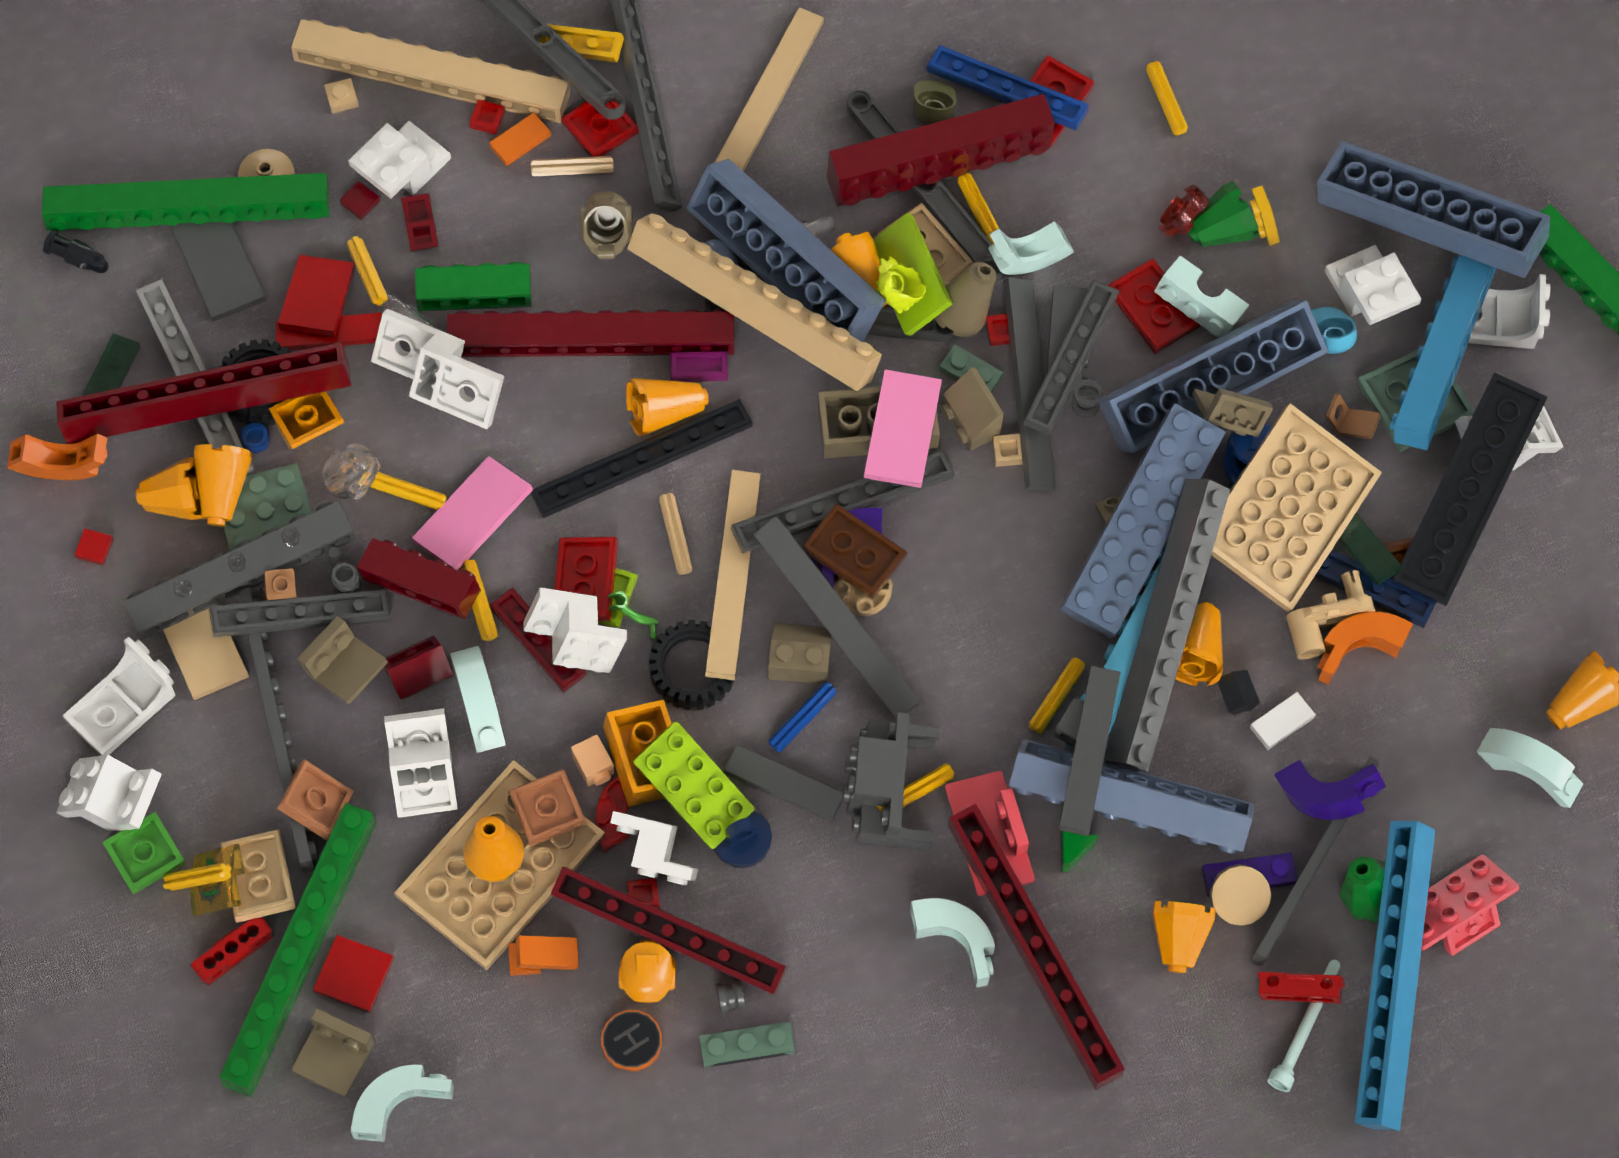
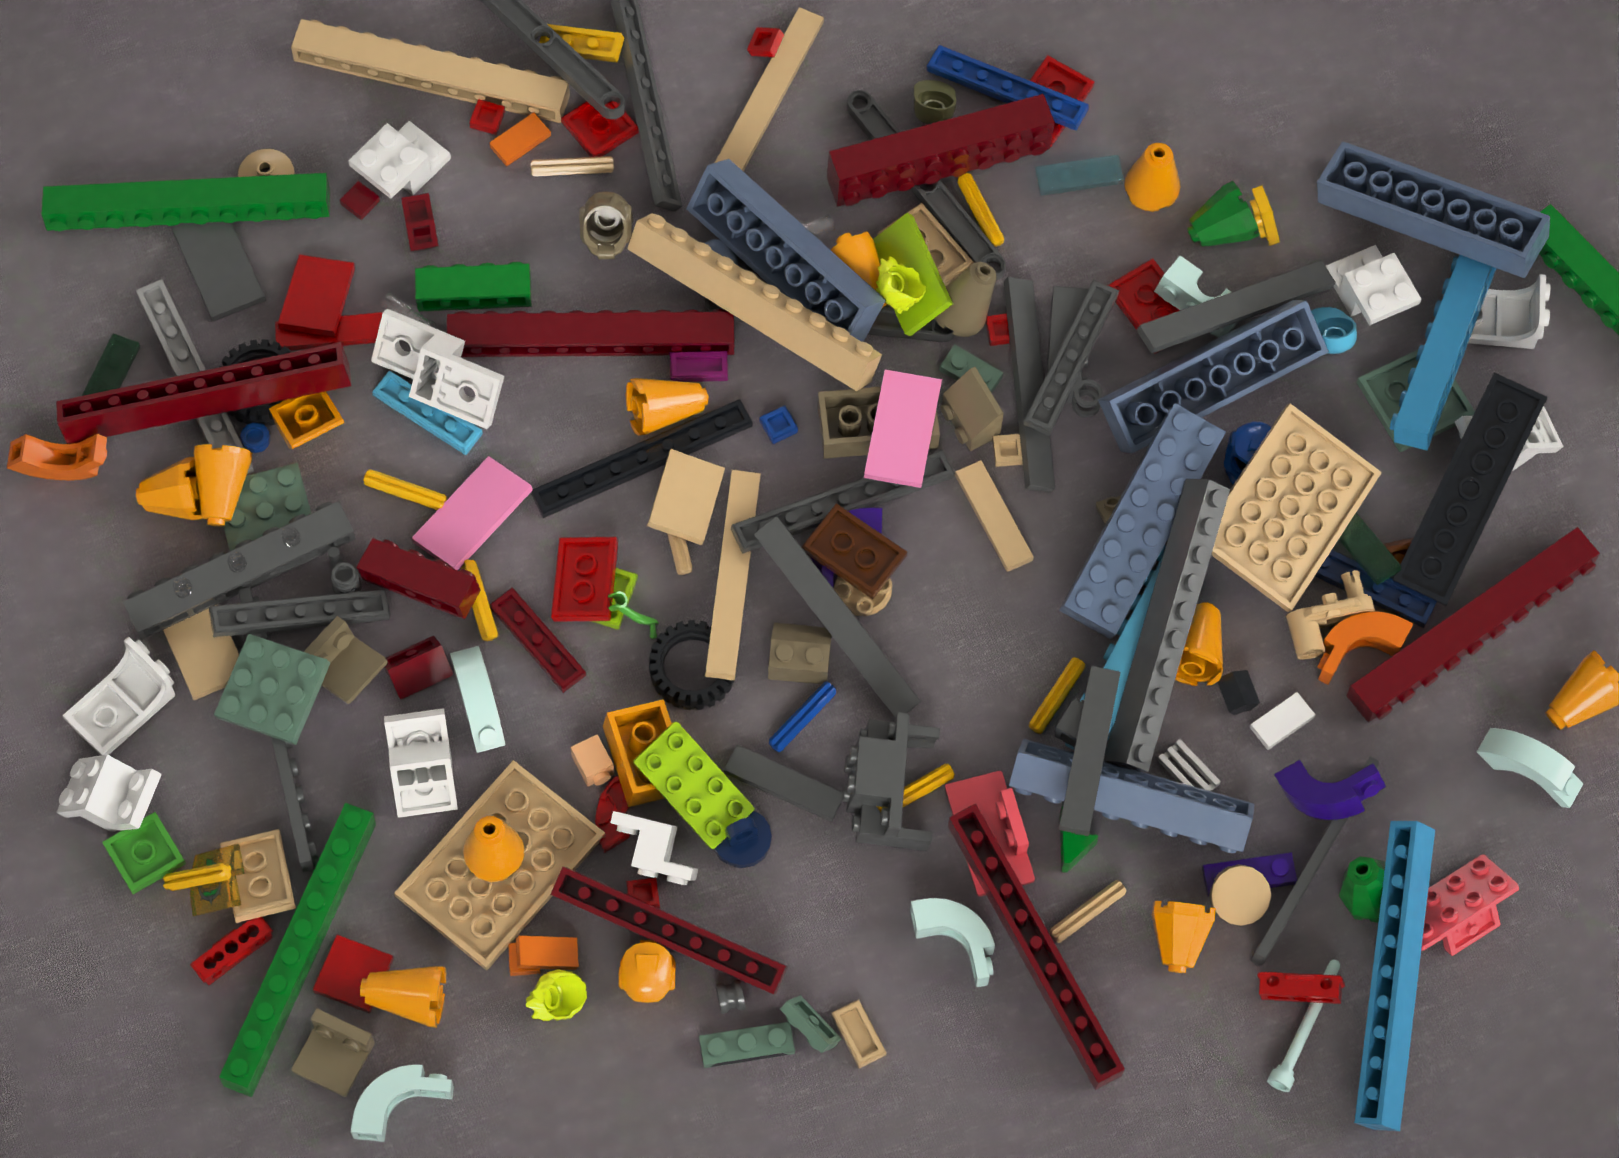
(74, 252): black piece -> none
(94, 546): red tile -> none
(272, 689): none -> sand green plate
(278, 584): medium nougat bracket -> none
(314, 799): nougat tile -> none
(341, 95): tan plate -> none
(357, 482): clear plate -> none
(367, 271): yellow axle -> none
(408, 993): none -> light orange cone
(447, 427): none -> medium azure tile
(547, 807): nougat tile -> none
(557, 996): none -> neon yellow hair
(574, 630): white bracket -> none
(631, 1040): black tile -> none
(686, 497): none -> tan tile
(765, 42): none -> red tile
(778, 424): none -> blue tile
(811, 1024): none -> sand green plate
(858, 1034): none -> tan tile
(994, 516): none -> tan tile
(1030, 252): light aqua arch -> none
(1079, 175): none -> clear light blue tile
(1087, 911): none -> tan axle
(1153, 179): none -> light orange cone
(1166, 98): yellow axle -> none
(1180, 212): clear red plate -> none
(1194, 760): none -> white tile
(1233, 411): dark tan bracket -> none
(1235, 306): none -> dark grey tile
(1352, 421): medium nougat bracket -> none
(1473, 625): none -> dark red brick

